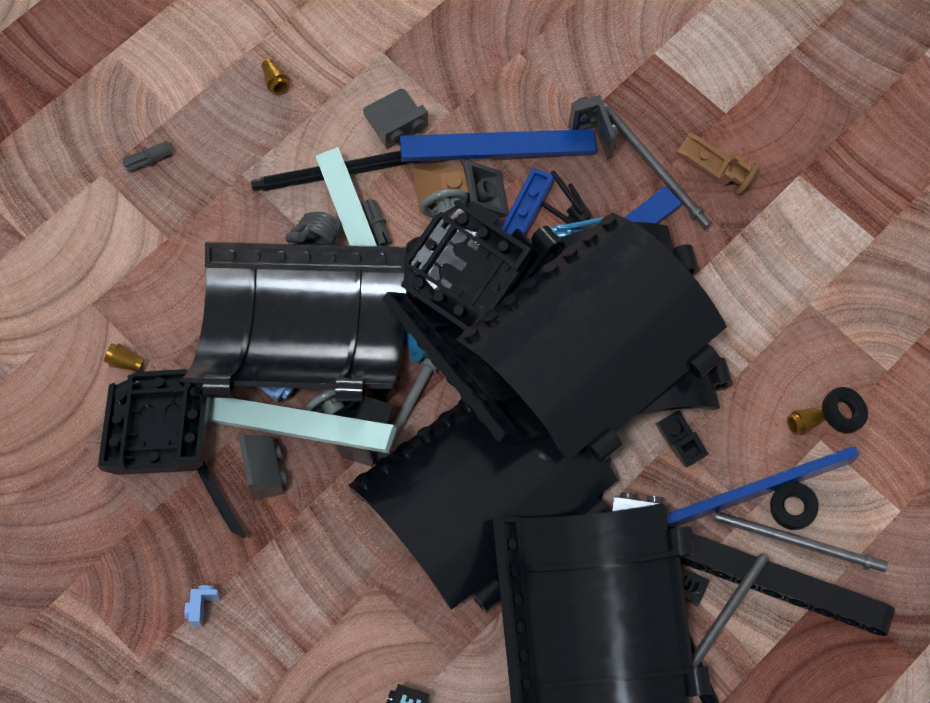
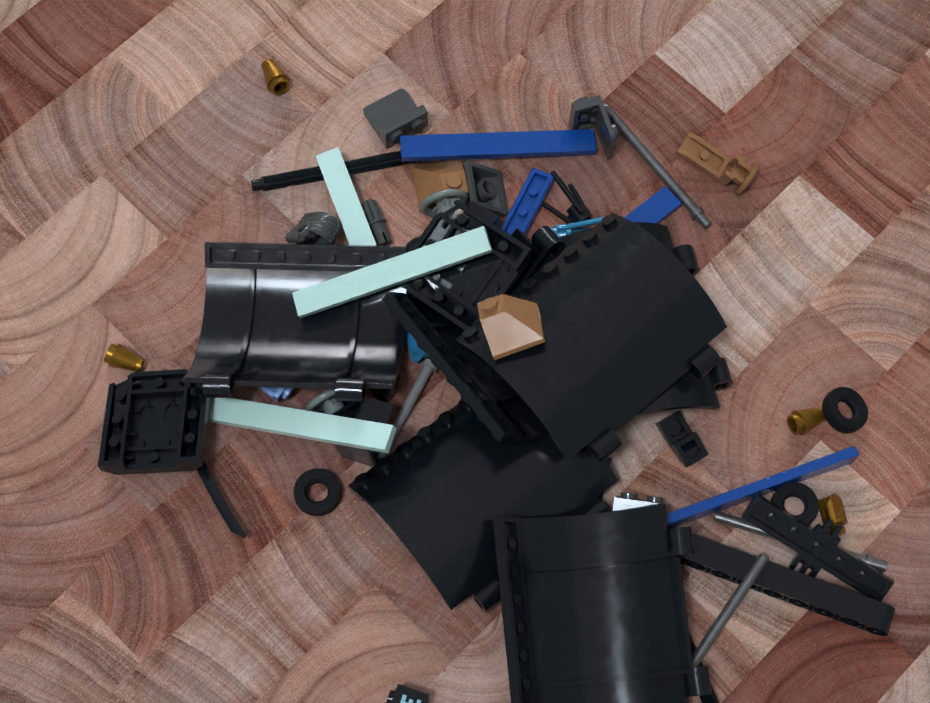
(147, 156): dark grey axle -> none
(195, 609): light blue bracket -> none
(262, 467): dark grey slope -> none
(317, 476): none -> black tyre
(392, 272): none -> light aqua tile
(510, 324): none -> medium nougat slope
(694, 587): black tile -> none
(817, 548): none -> black hinge
(833, 508): none -> pearl gold arm

